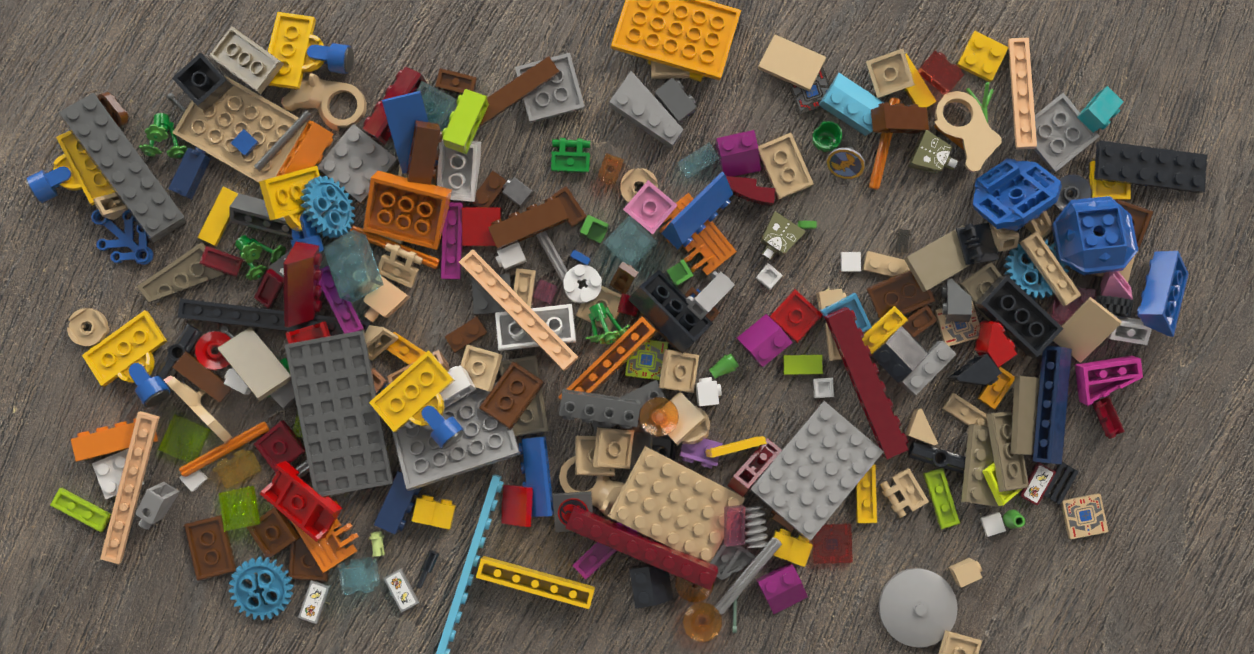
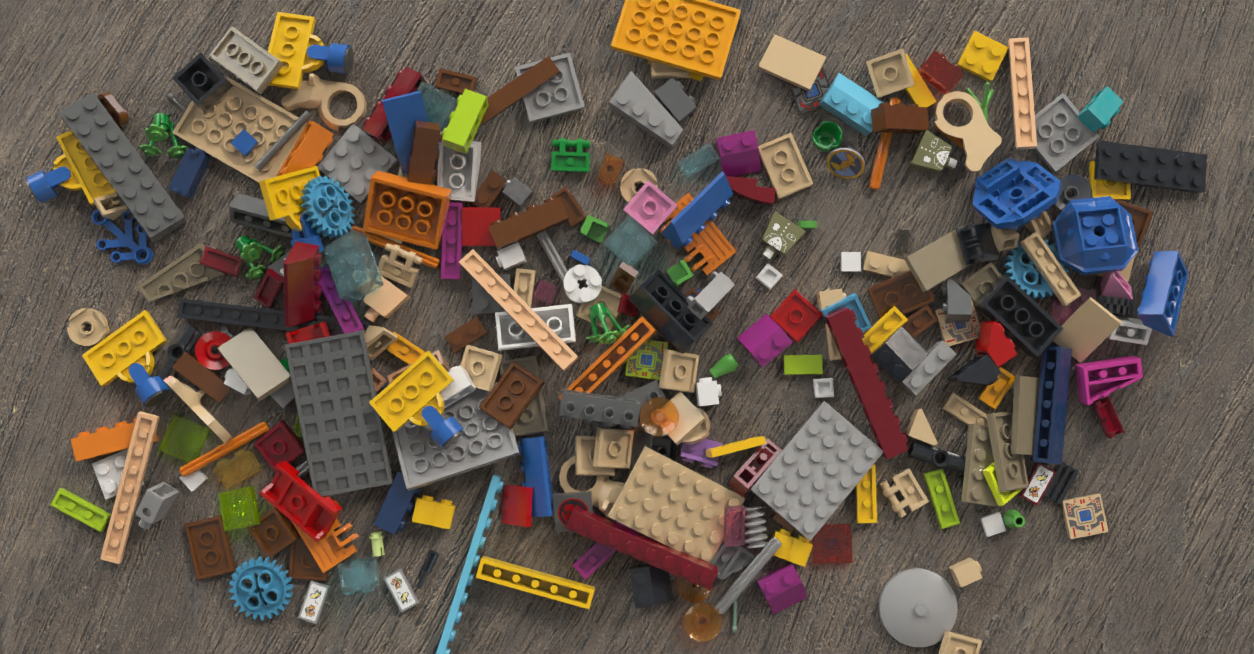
(218, 217): yellow tile -> none

